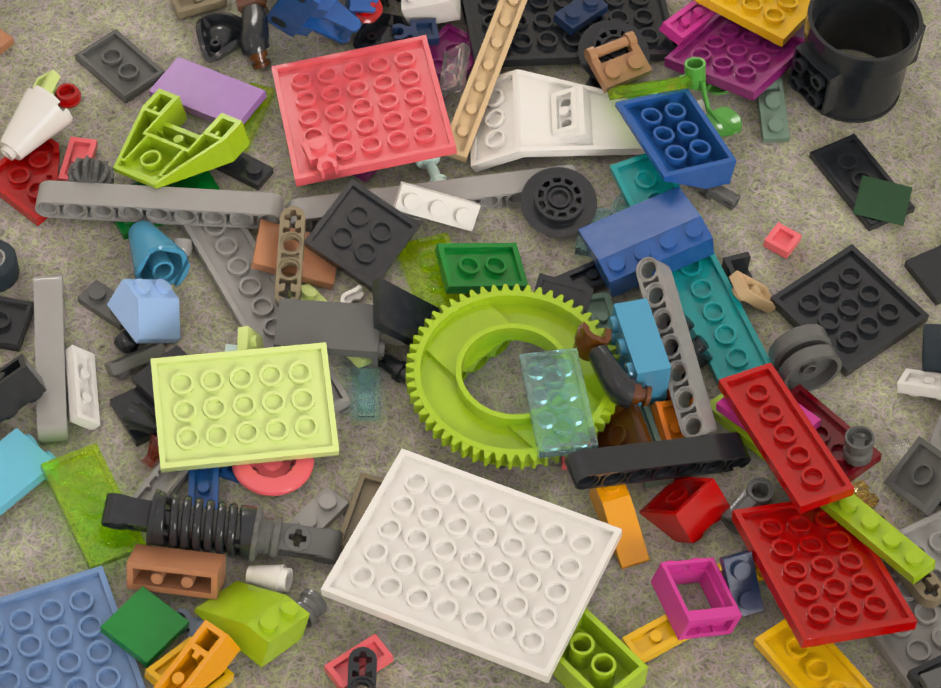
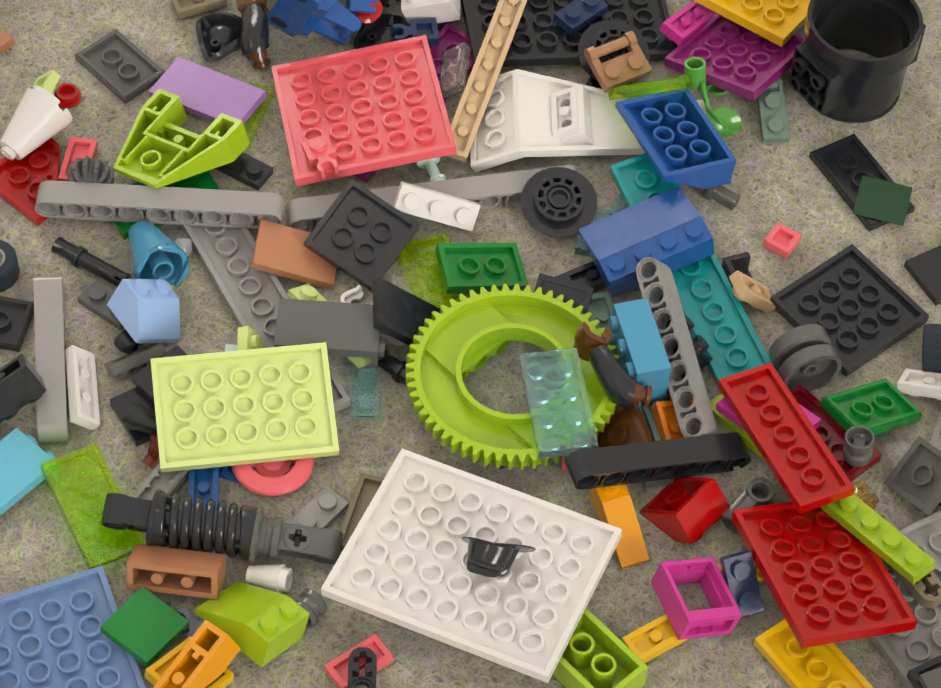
(82, 258): none -> black pin
(292, 258): dark tan beam -> none
(491, 558): none -> black piece
(873, 406): none -> green tile

